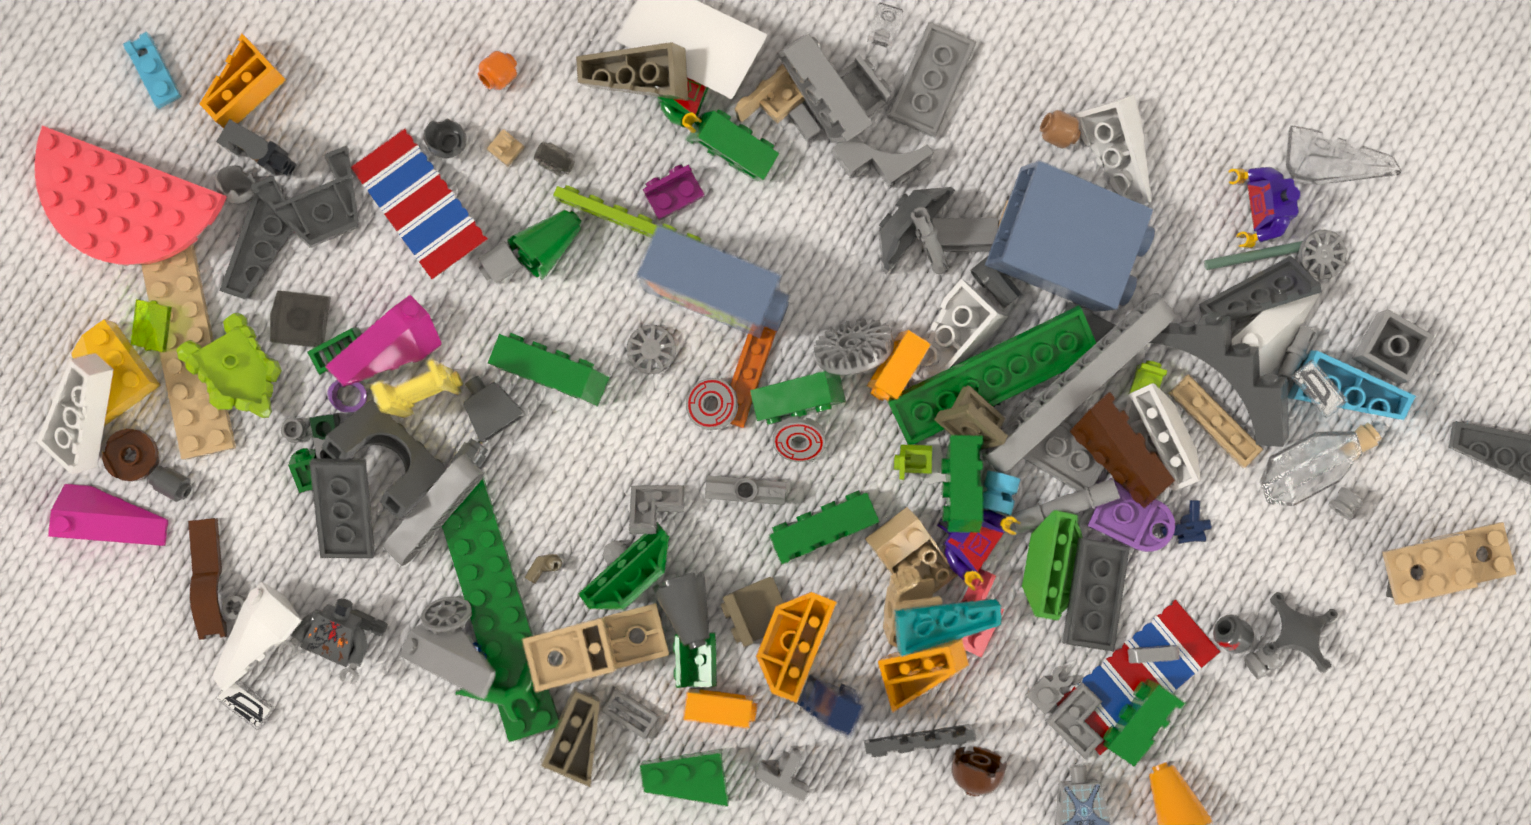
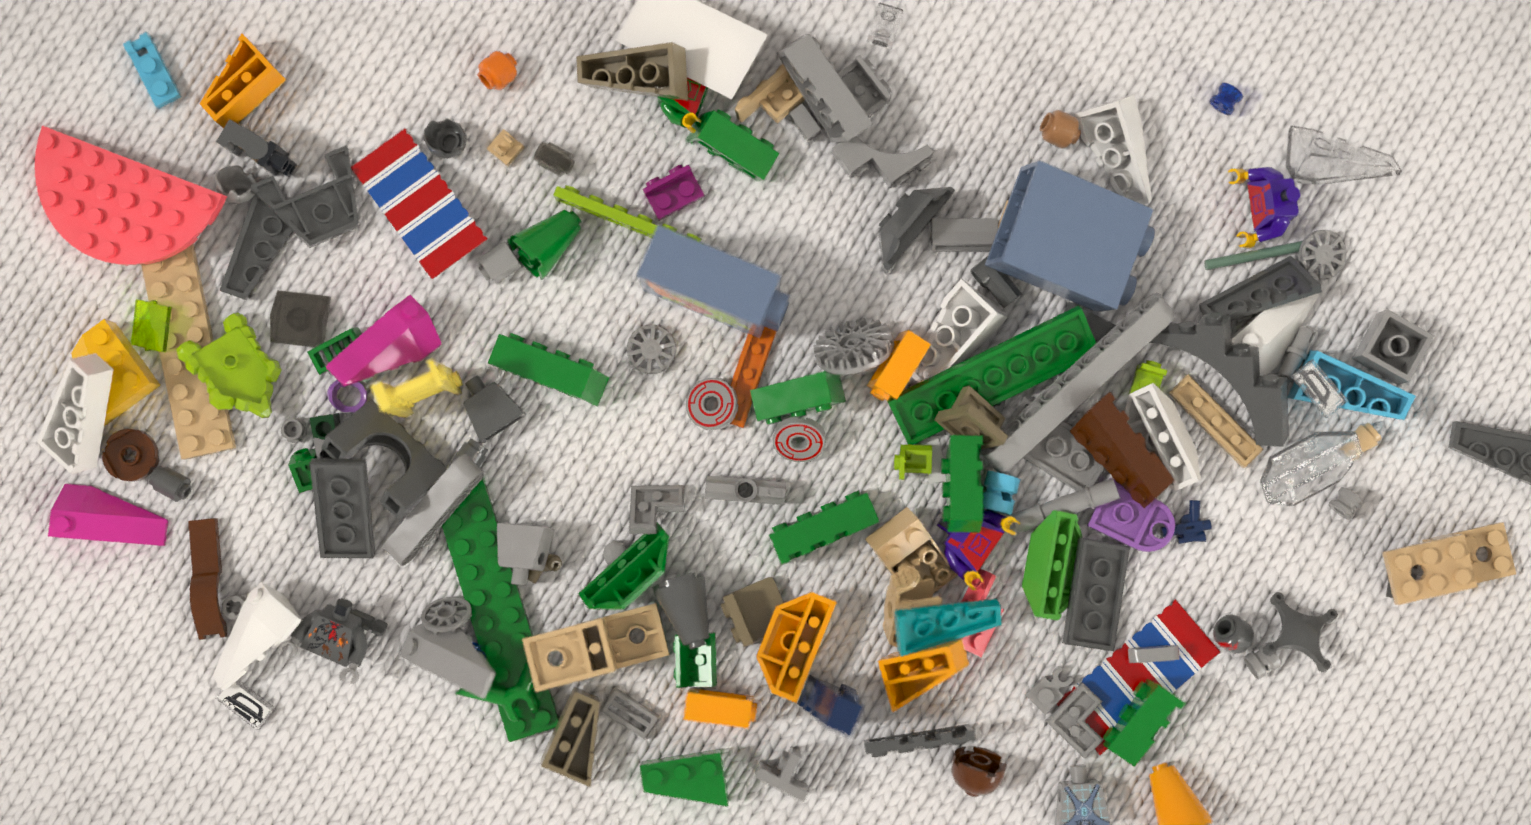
(523, 549): none -> light grey torso
(928, 235): light grey pin -> none
(931, 79): light grey tile -> none
(1226, 98): none -> clear blue wheel

